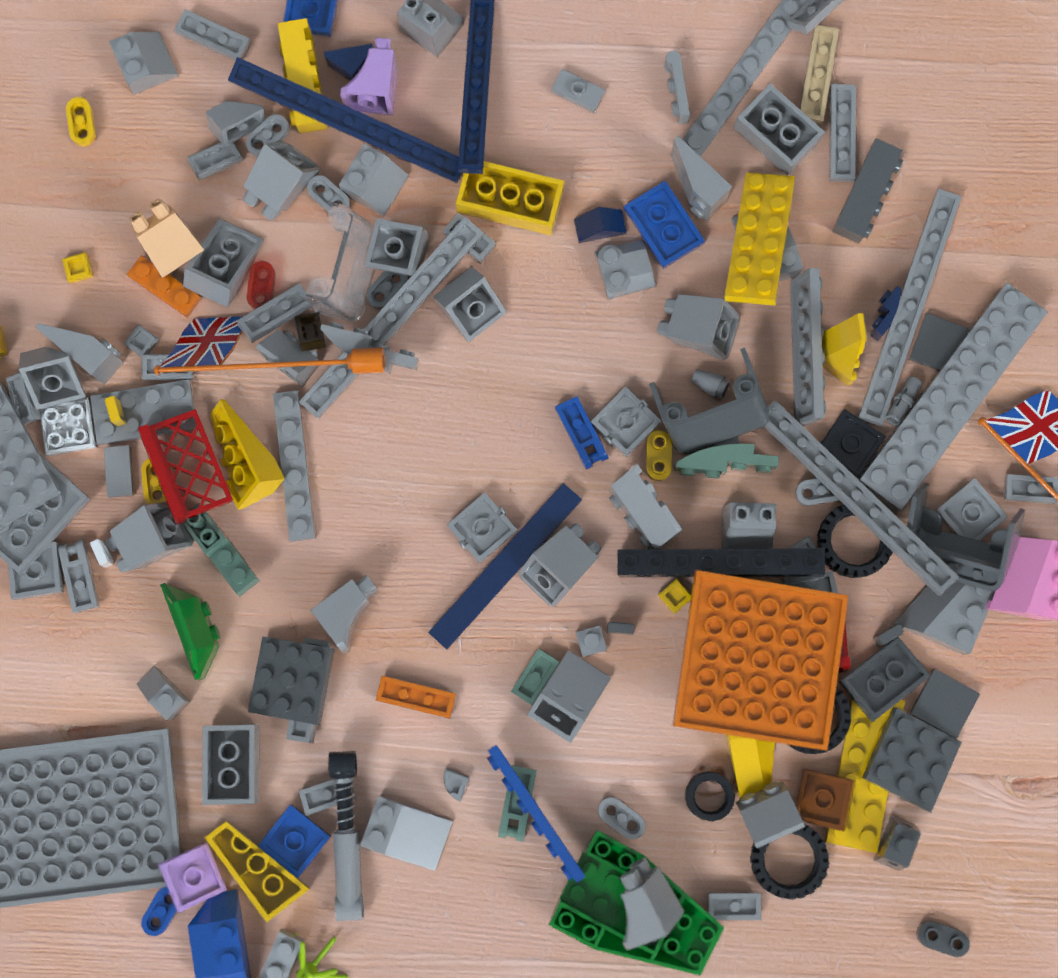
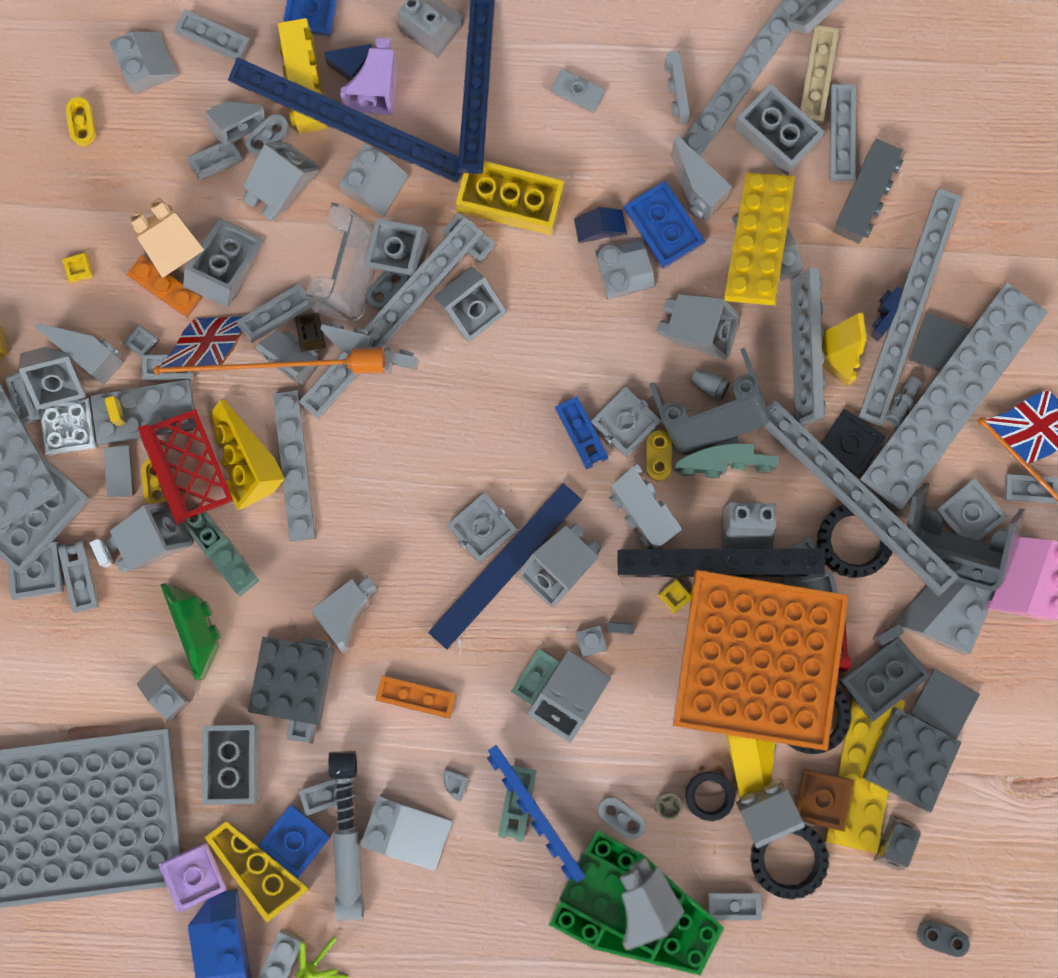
(158, 908): blue plate -> none
(260, 286): clear red plate -> none
(330, 194): light grey plate -> none
(672, 806): none -> dark tan wheel
(819, 492): light grey plate -> none

